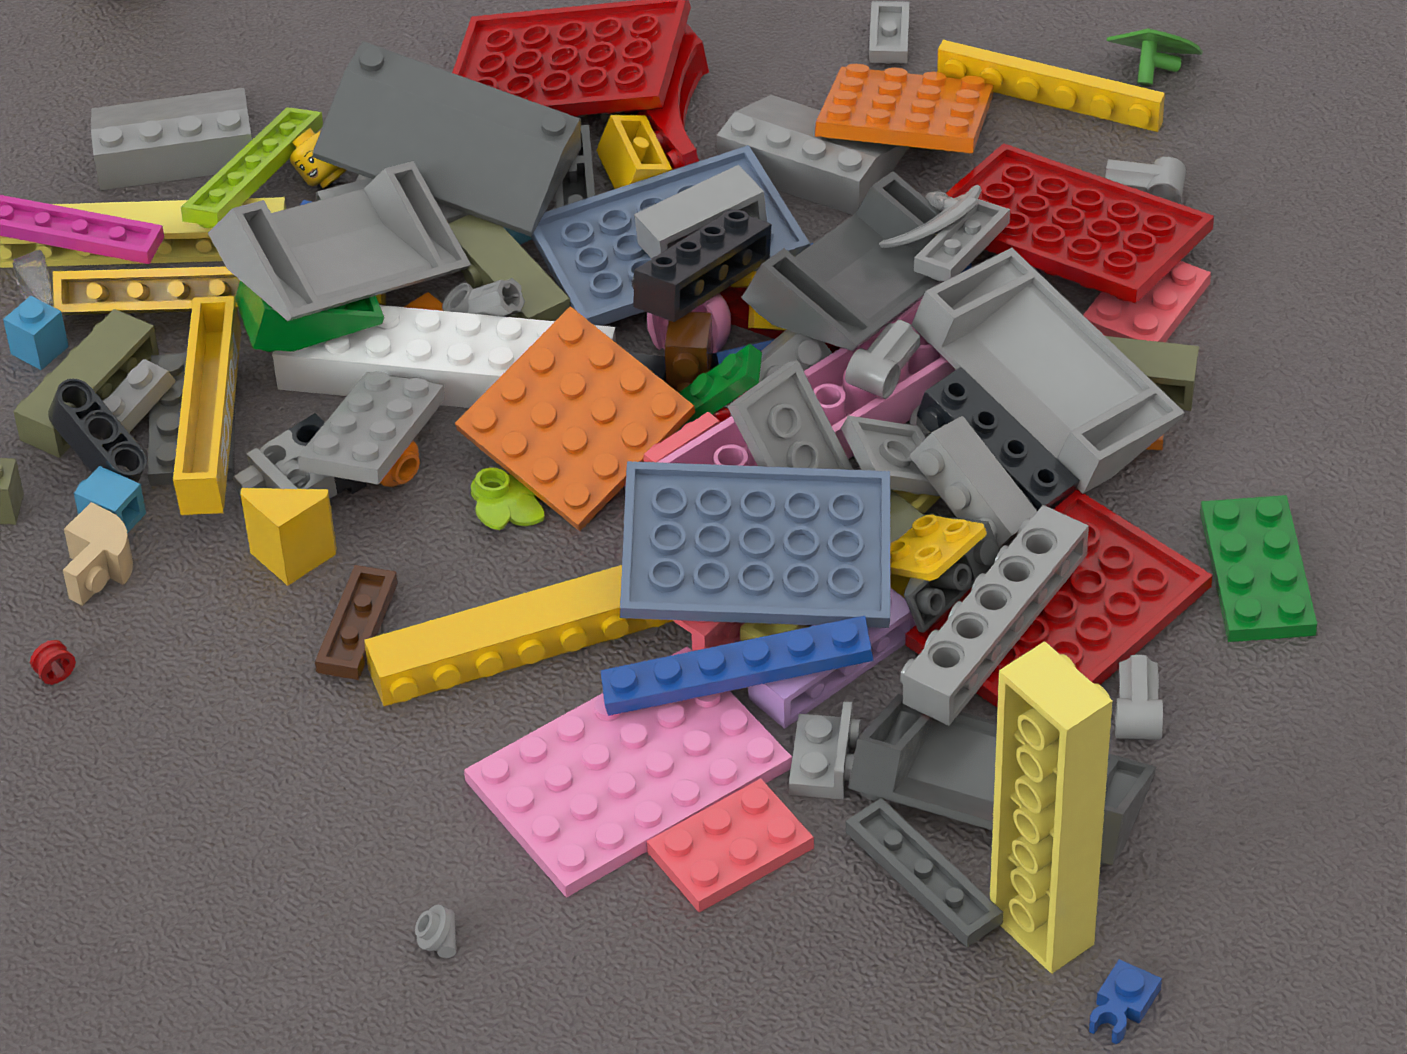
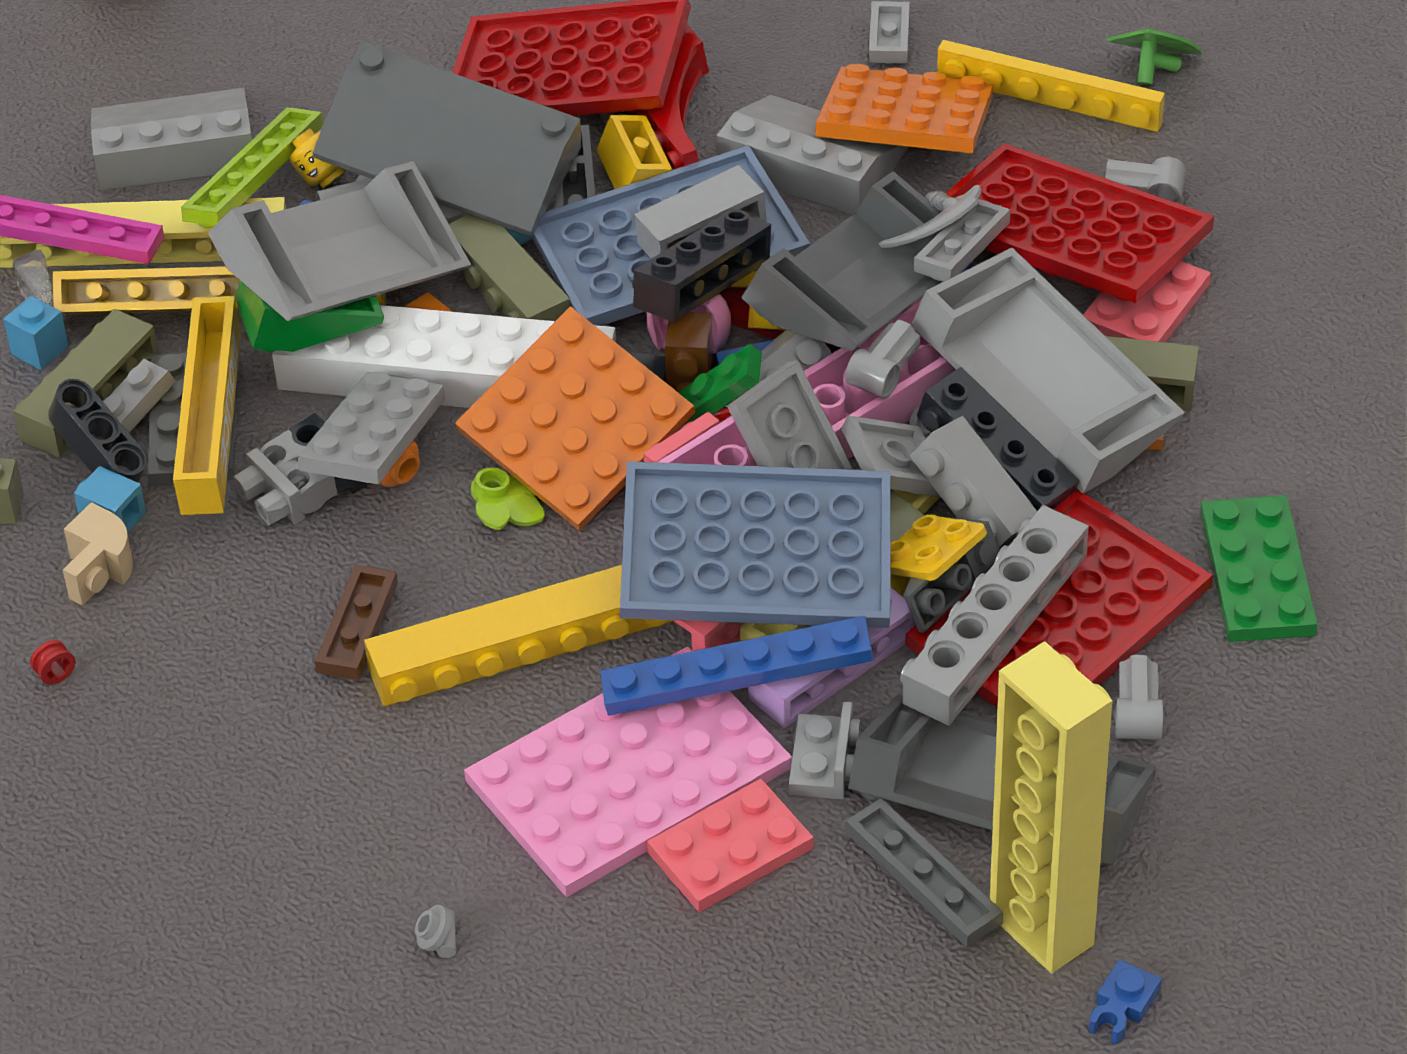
(289, 529): yellow slope -> none
(493, 299): light grey piece -> none

